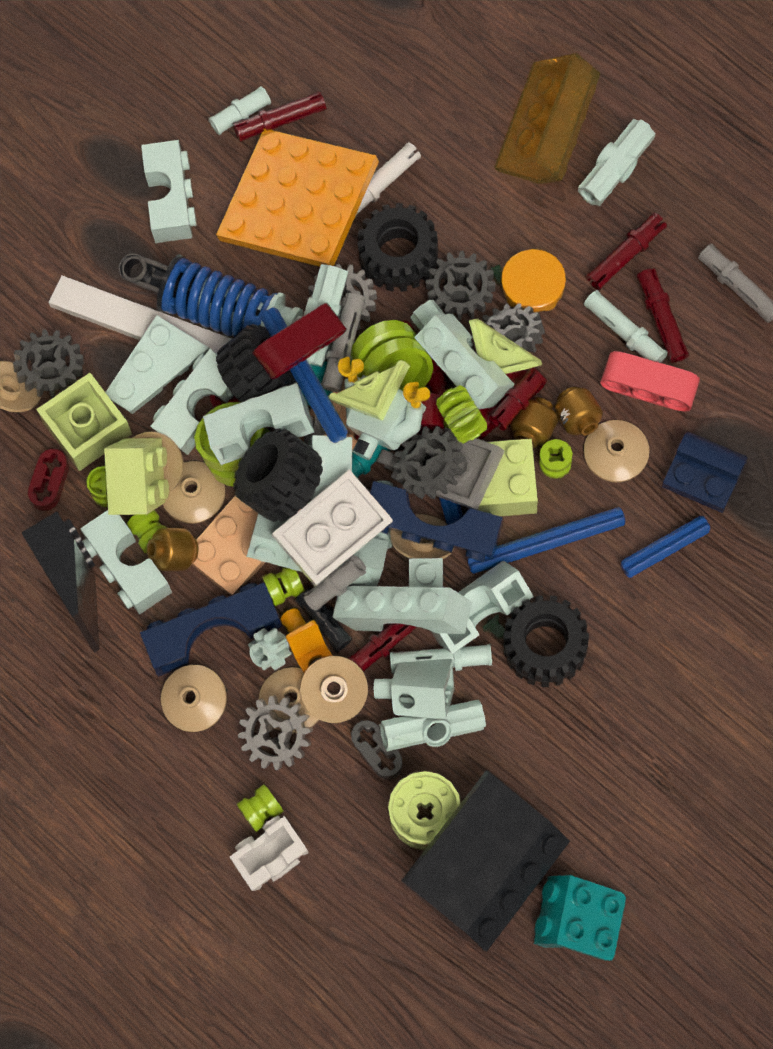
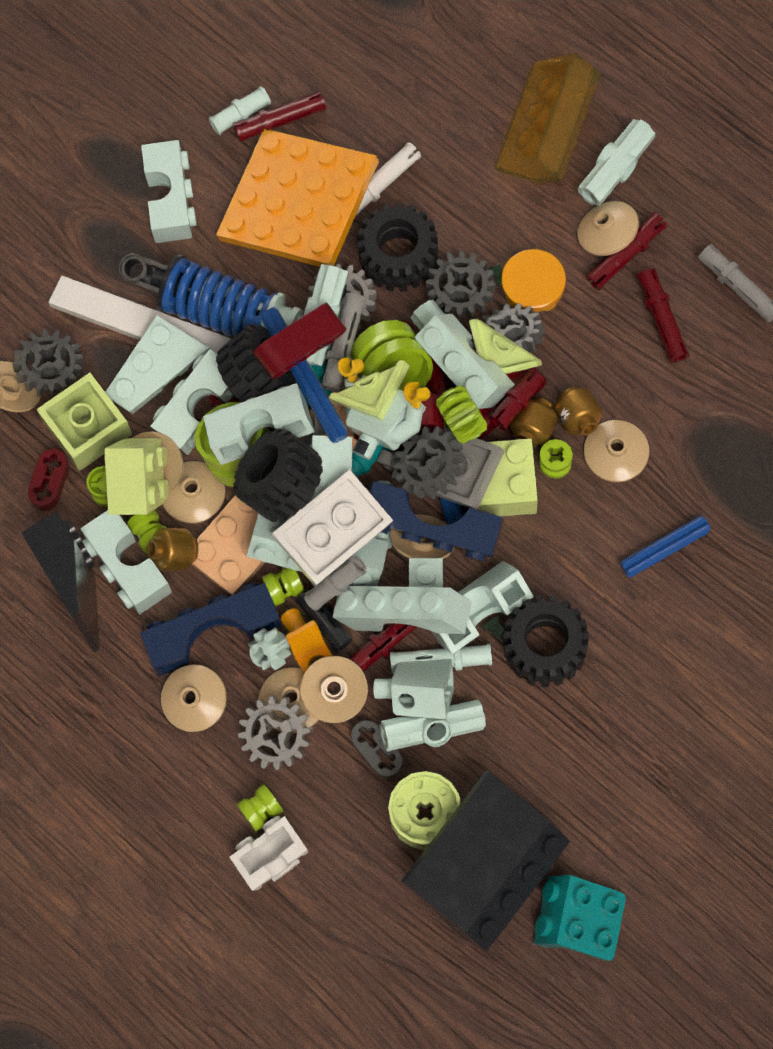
(551, 539): blue axle -> none
(608, 228): none -> tan dish
(636, 337): light aqua pin -> none
(650, 381): coral beam -> none
(704, 471): dark blue brick -> none

